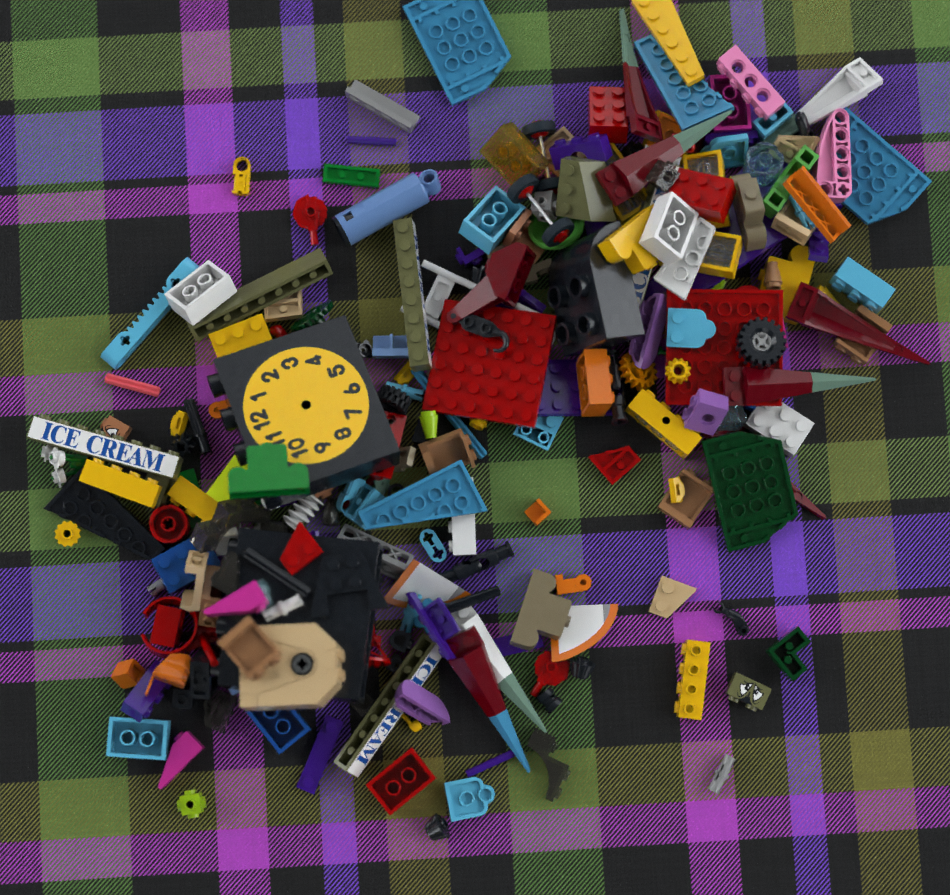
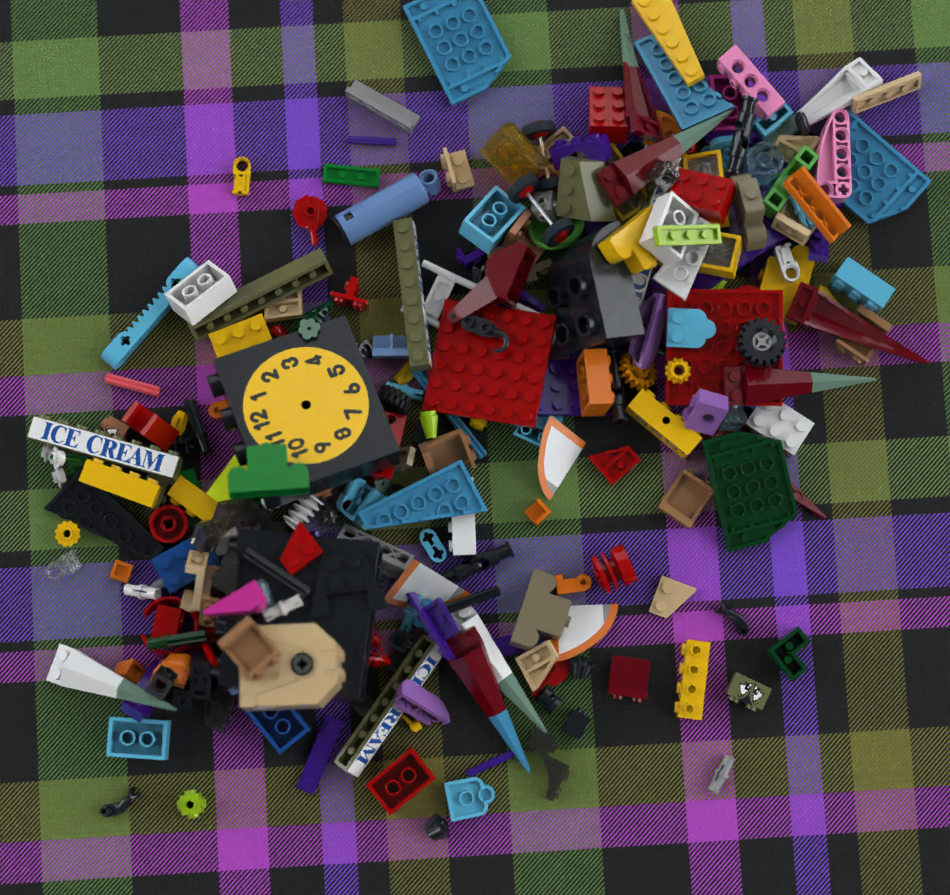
(65, 565): none -> clear piece
(80, 672): none -> white plate
(120, 807): none -> black arm
(121, 571): none -> orange tile
(150, 425): none -> red piece
(151, 593): none -> white pin
(158, 688): none -> black brick
(176, 640): none -> dark green axle
(180, 755): dark pink slope -> none
(305, 325): none -> sand green plant
(350, 297): none -> red bracket
(458, 170): none -> tan bracket
(537, 663): none -> tan wing
(556, 455): none -> sticker
(576, 723): none -> black brick
(613, 569): none -> red wheel
(629, 678): none -> dark red bracket
(677, 489): yellow piece -> none
(687, 235): none -> lime plate
(744, 120): none -> black piece
(772, 277): medium nougat cone -> none
(785, 261): none -> white piece
(886, 92): none -> tan tile

